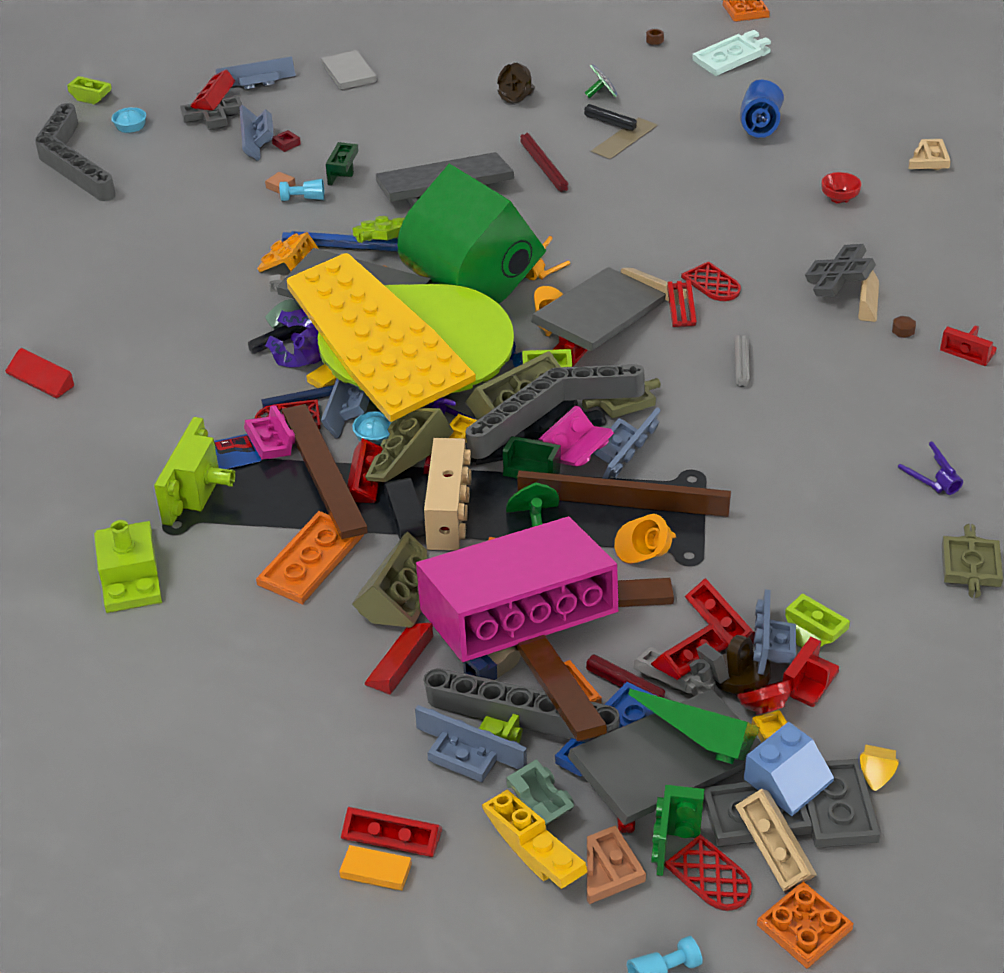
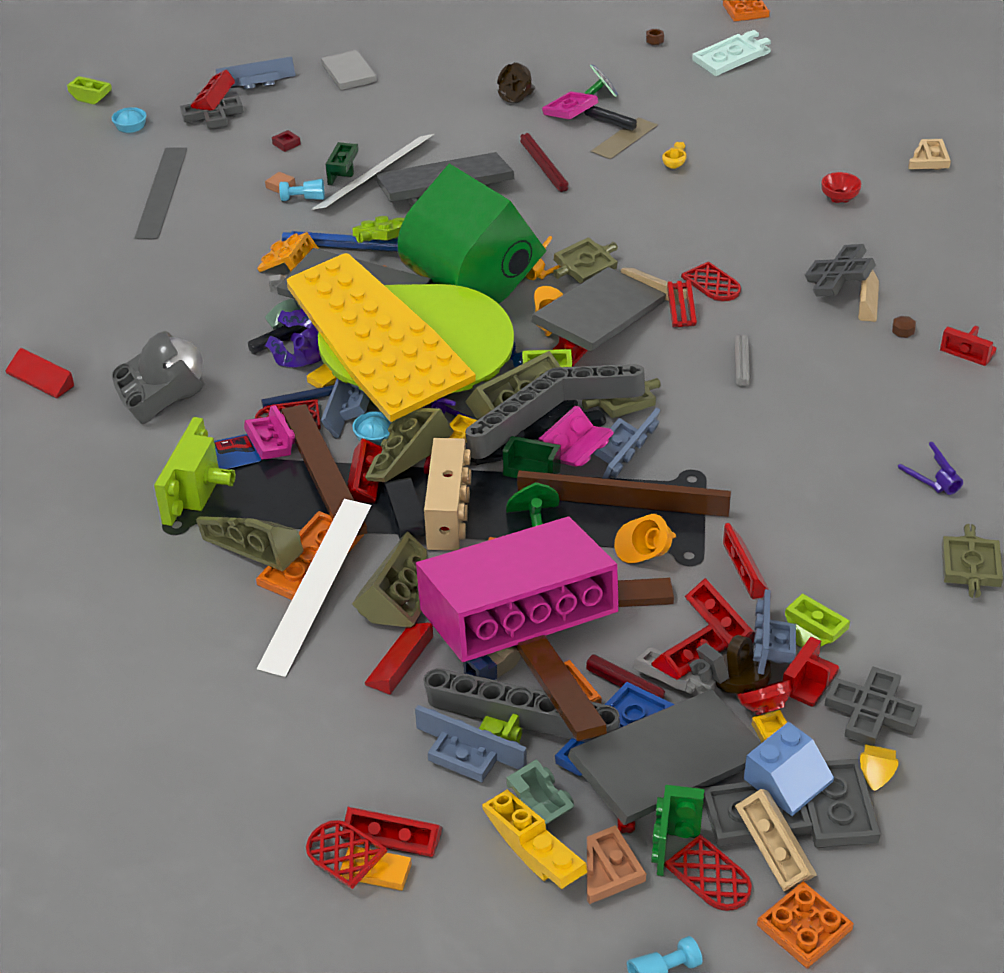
(66, 161): dark grey beam -> none
(127, 566): lime brick -> none
(159, 375): none -> dark grey piece
(160, 193): none -> dark grey sticker
(253, 538): none -> olive wedge
(255, 131): sand blue bracket -> none
(313, 588): none -> white sticker
(364, 869): none -> red window
(373, 171): none -> white sticker
(570, 105): none -> dark pink tile
(584, 259): none -> olive plate
(675, 156): none -> yellow piece
(713, 731): green wedge -> none
(744, 562): none -> red slope
(761, 108): blue brick -> none
(873, 706): none -> dark grey plate

